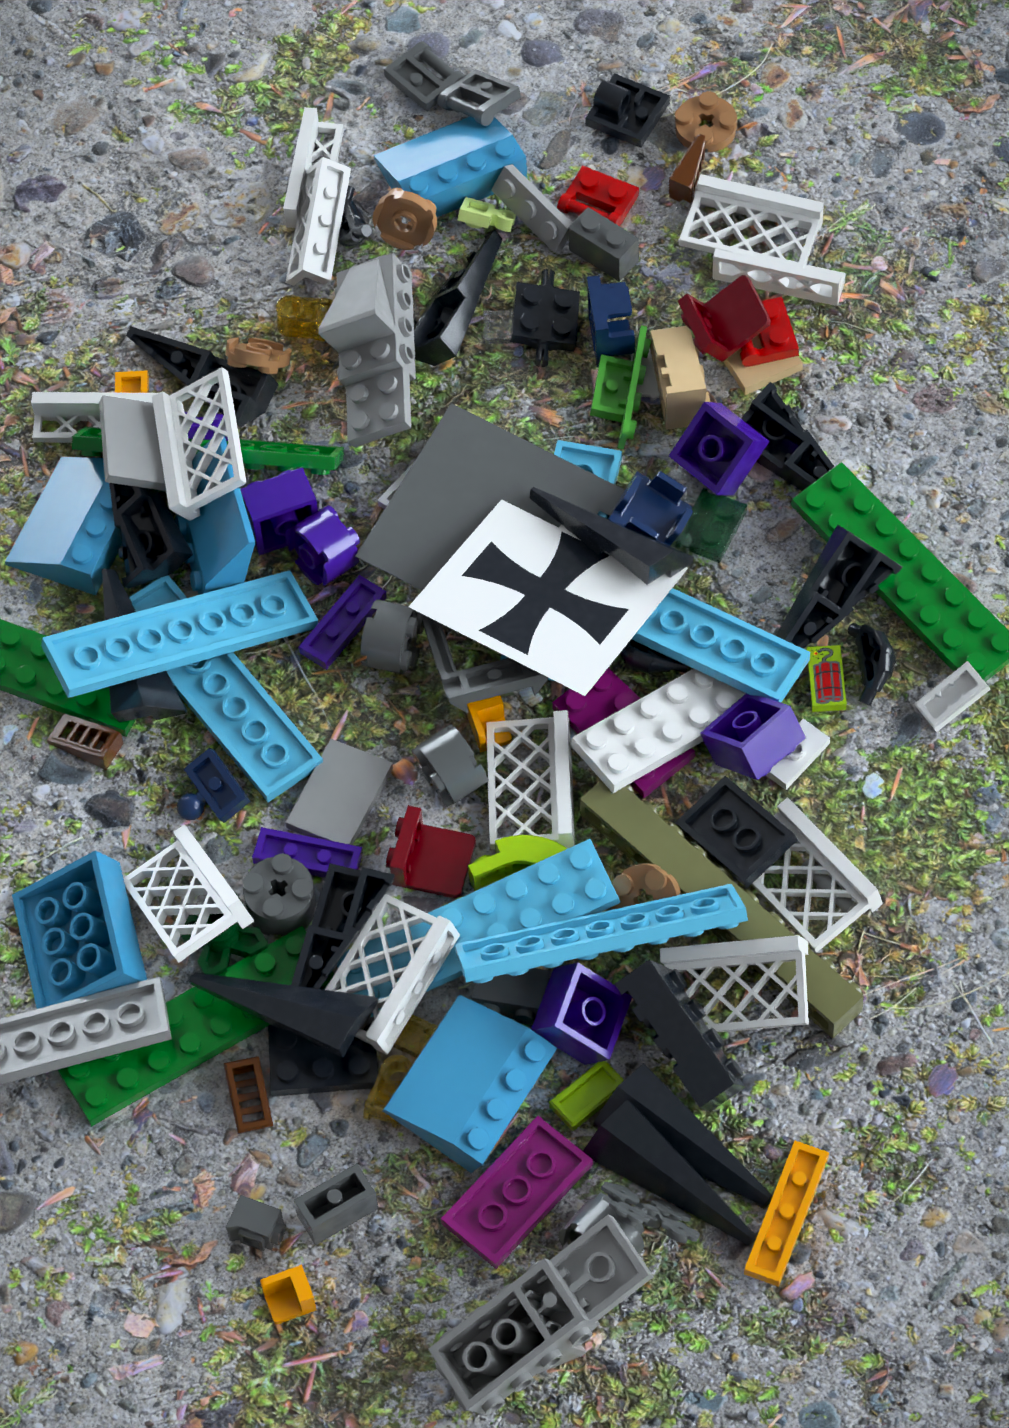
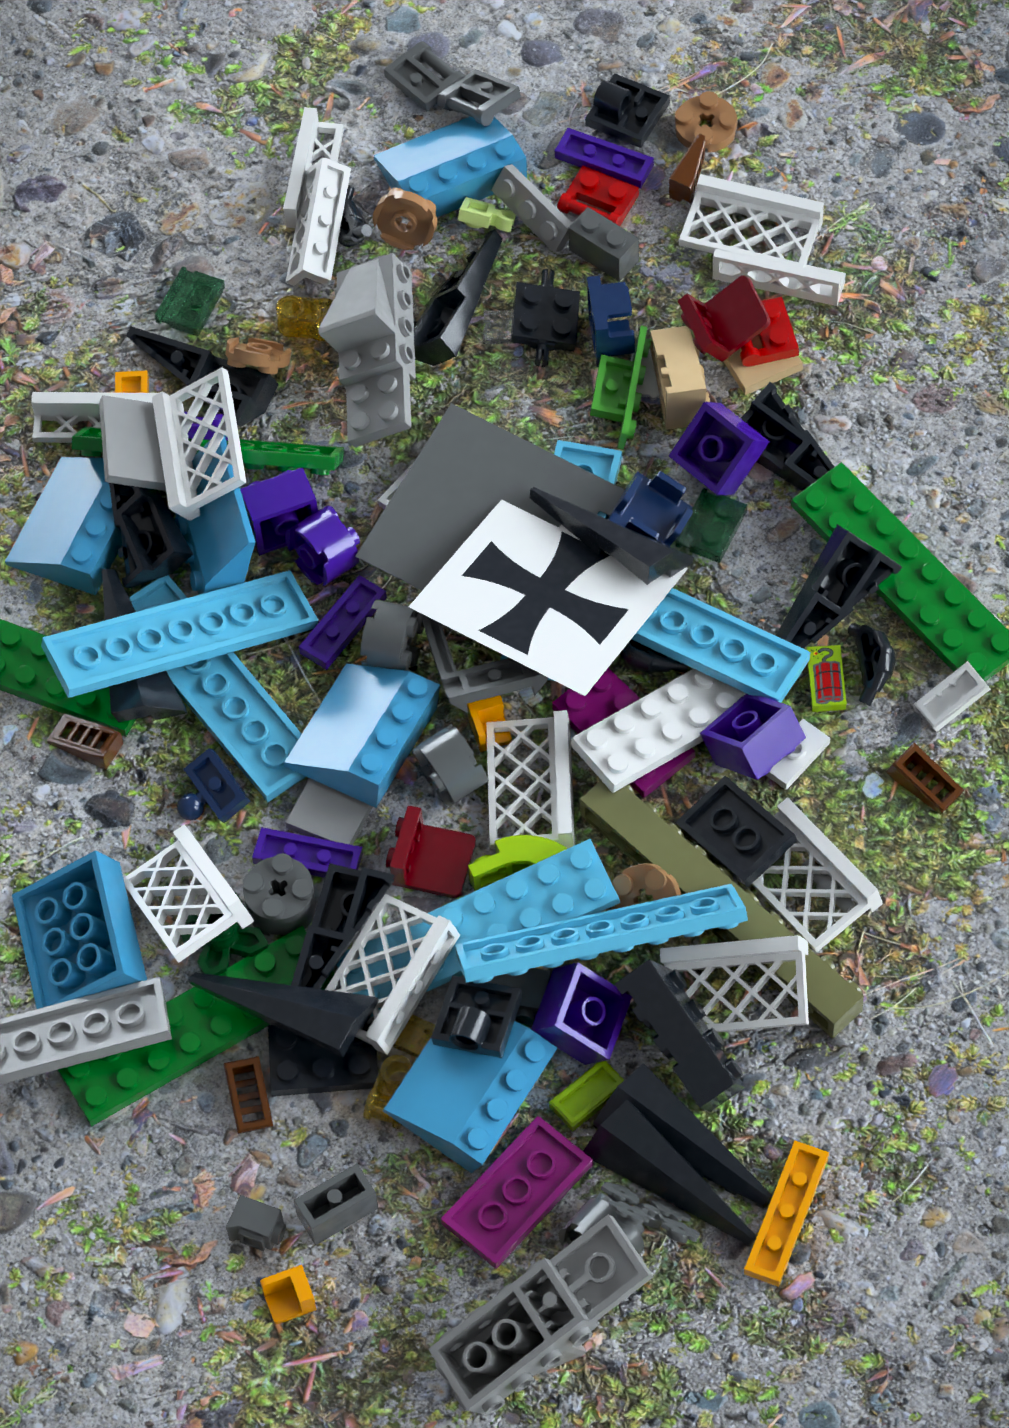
(190, 301): none -> clear green plate
(365, 730): none -> dark azure slope
(477, 1017): none -> black plate
(604, 157): none -> dark purple plate
(909, 781): none -> reddish brown slope

